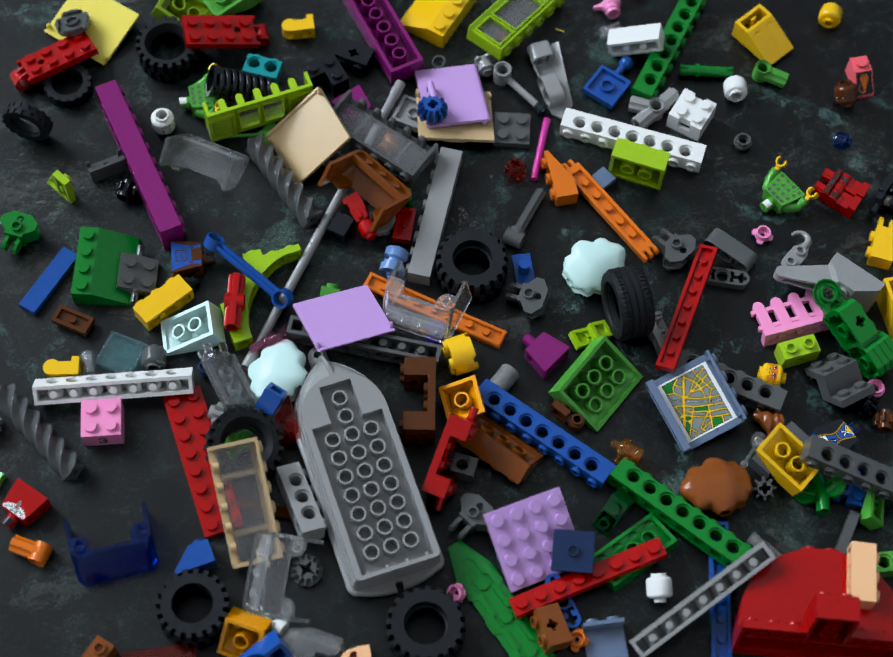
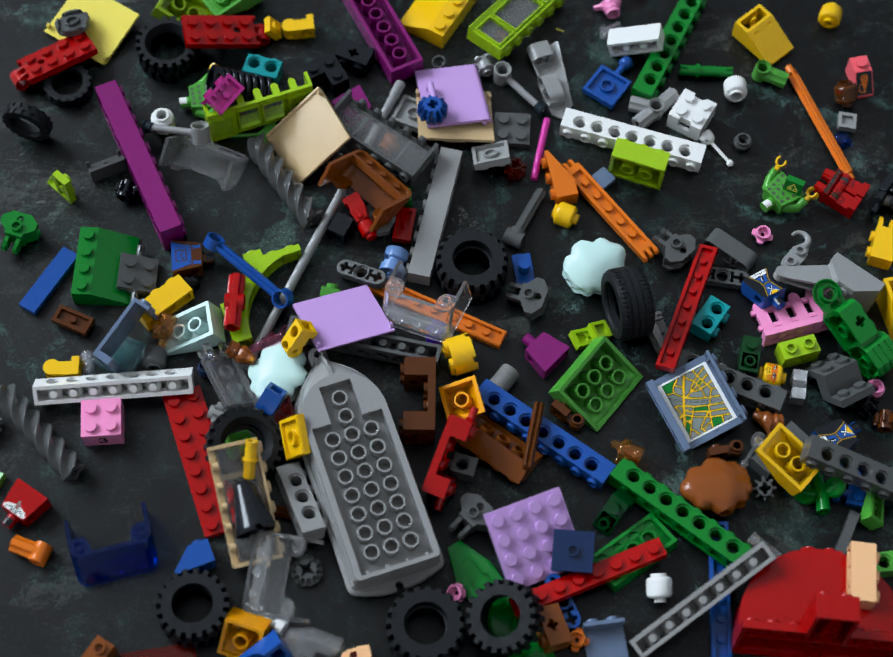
(120, 331): none -> sand blue panel
(164, 329): none -> clear orange piece
(198, 132): none -> light grey piece
(224, 93): none -> dark pink bracket
(240, 353): none -> dark orange animal
(250, 458): none -> yellow axle
(250, 511): none -> black cone
(272, 28): none -> yellow plate
(294, 436): none -> yellow tile
(297, 337): none -> yellow leg
(367, 279): none -> dark grey beam
(491, 155): none -> light grey plate
(528, 624): none -> black tyre
(532, 437): none -> reddish brown axle
(565, 214): none -> yellow head
(707, 317): none -> teal brick
(708, 138): none -> white hinge
(726, 450): none -> reddish brown plate
(749, 354): none -> dark green slope
(764, 289): none -> torso
(794, 185): none -> green tile
(798, 382): none -> clear piece
(818, 121): none -> orange piece
(846, 121): none -> light grey plate

